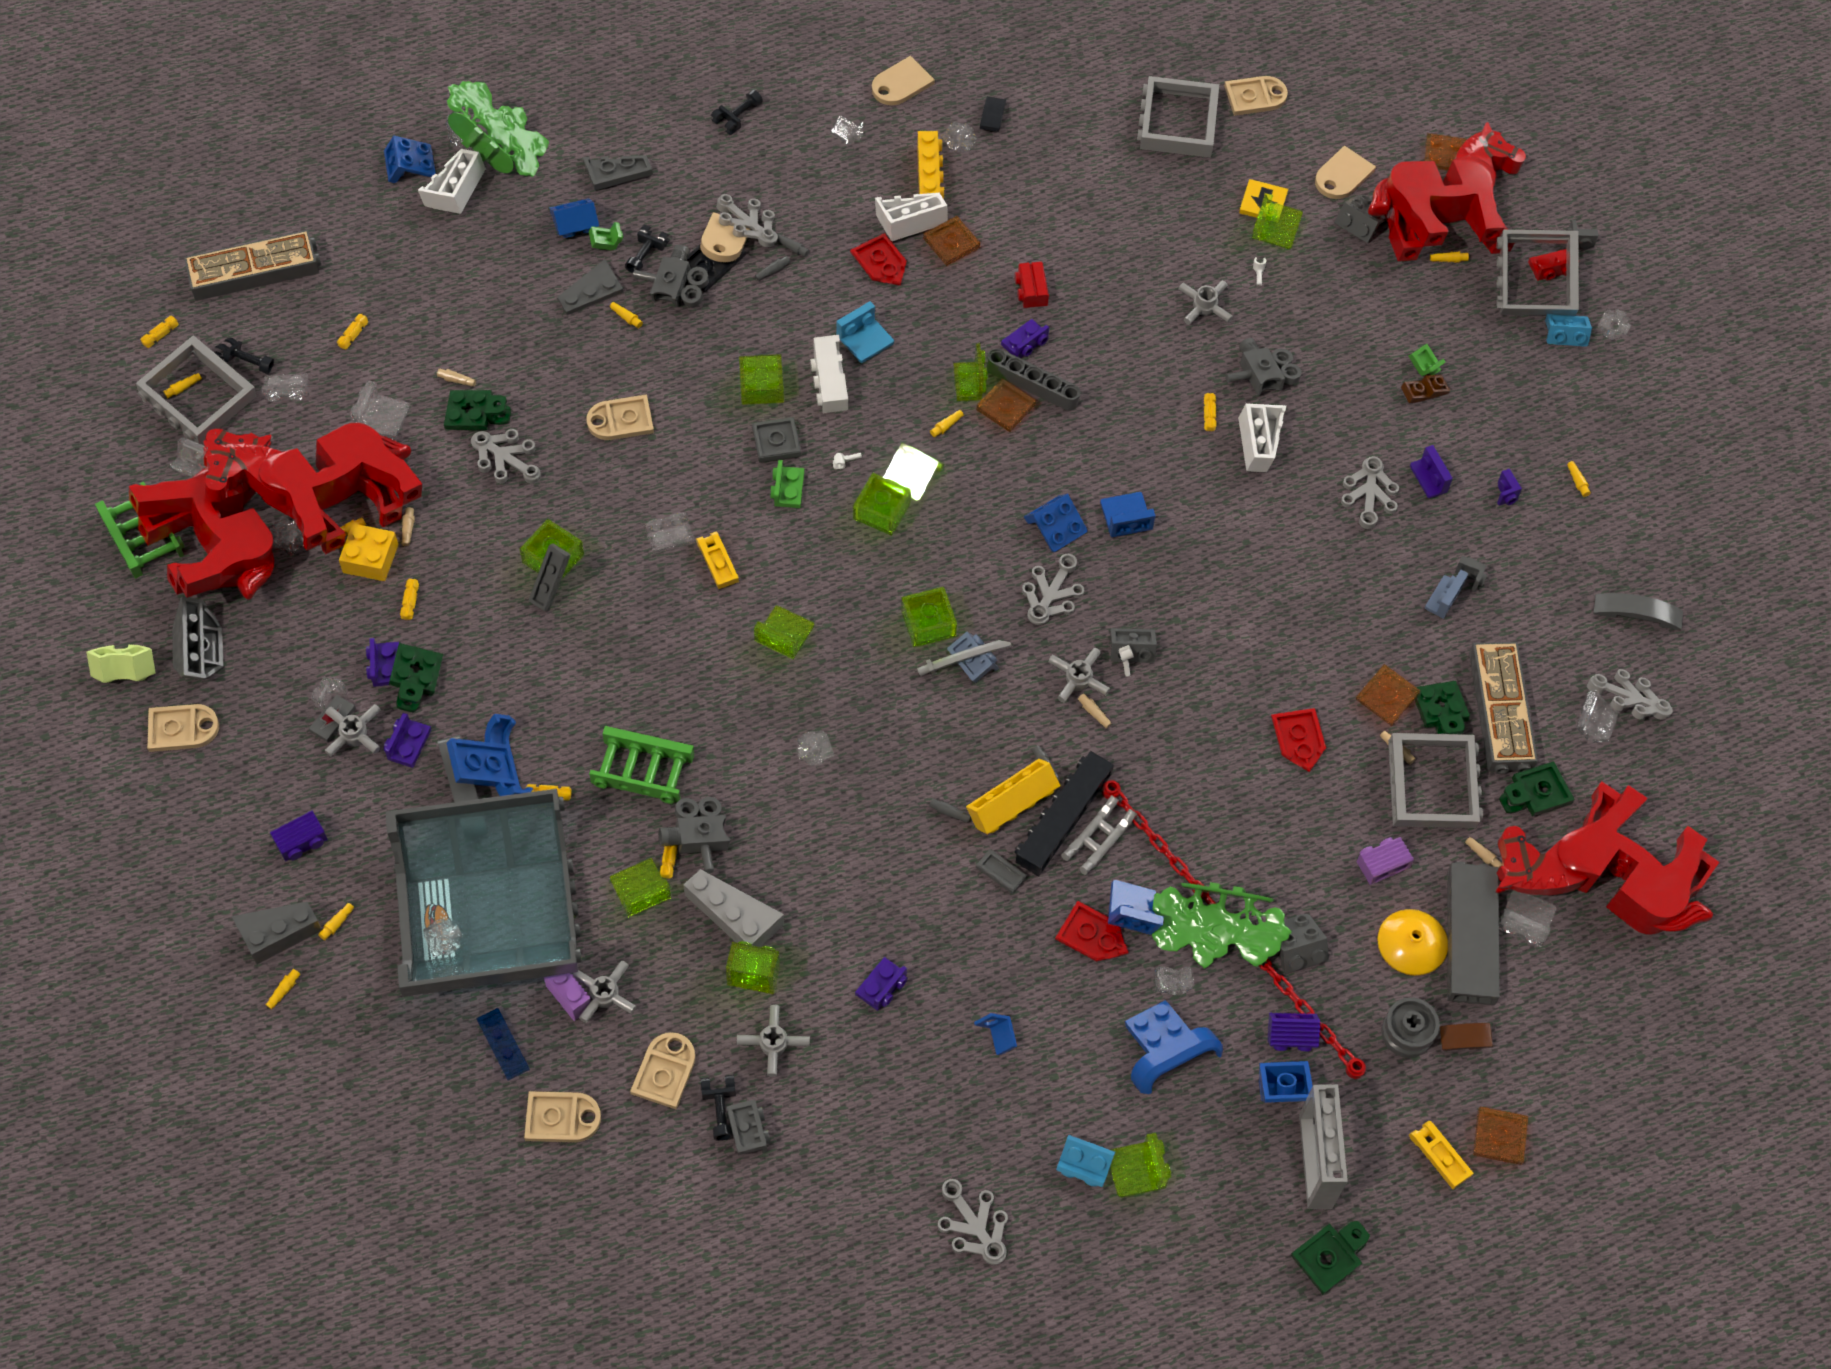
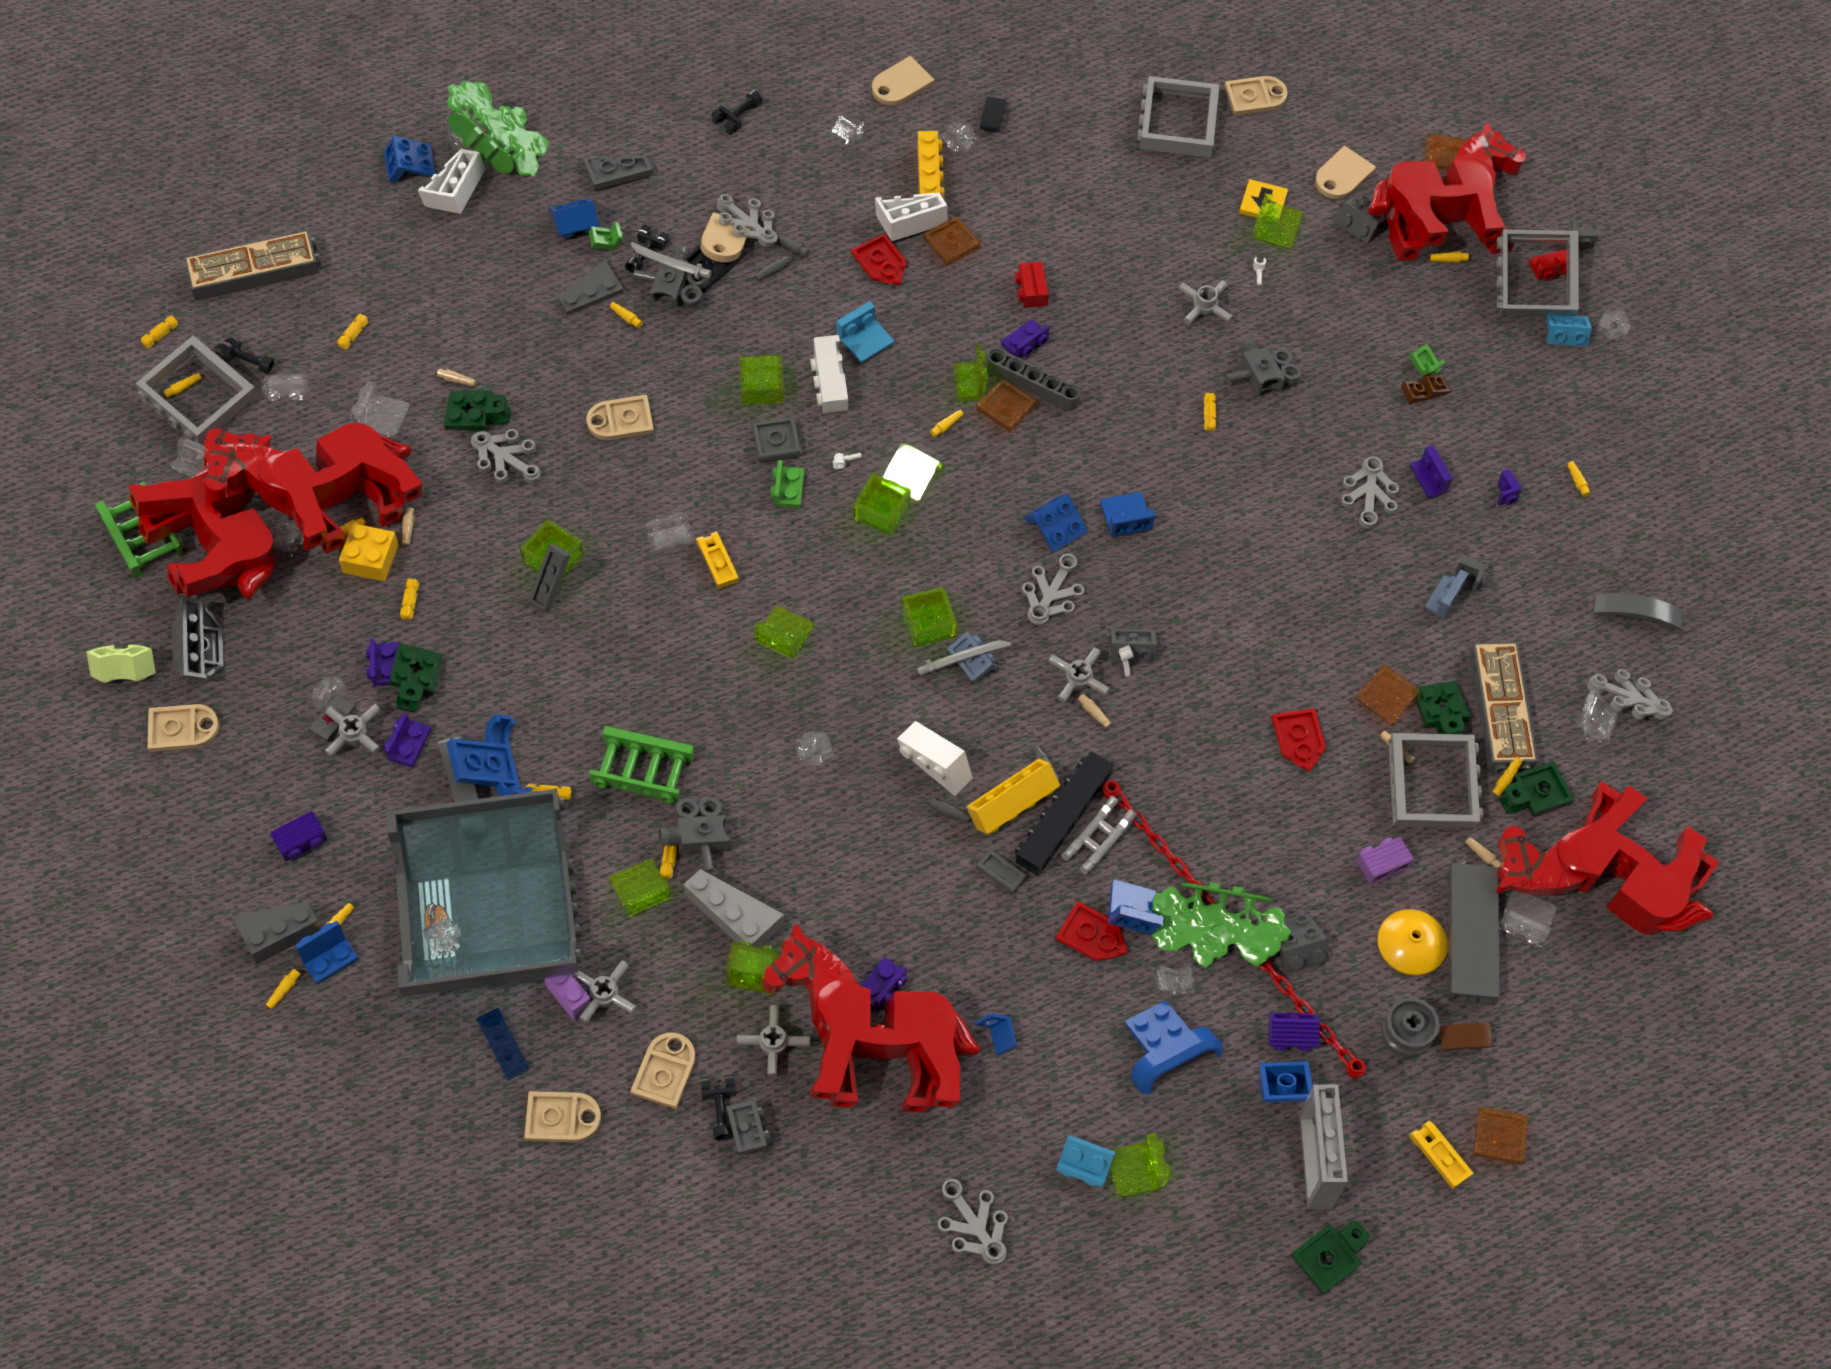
(326, 952): none -> blue bracket
(696, 270): none -> light grey sword
(915, 1027): none -> red animal
(936, 757): none -> white wedge
(1260, 434): white wedge -> none
(1507, 776): none -> yellow animal

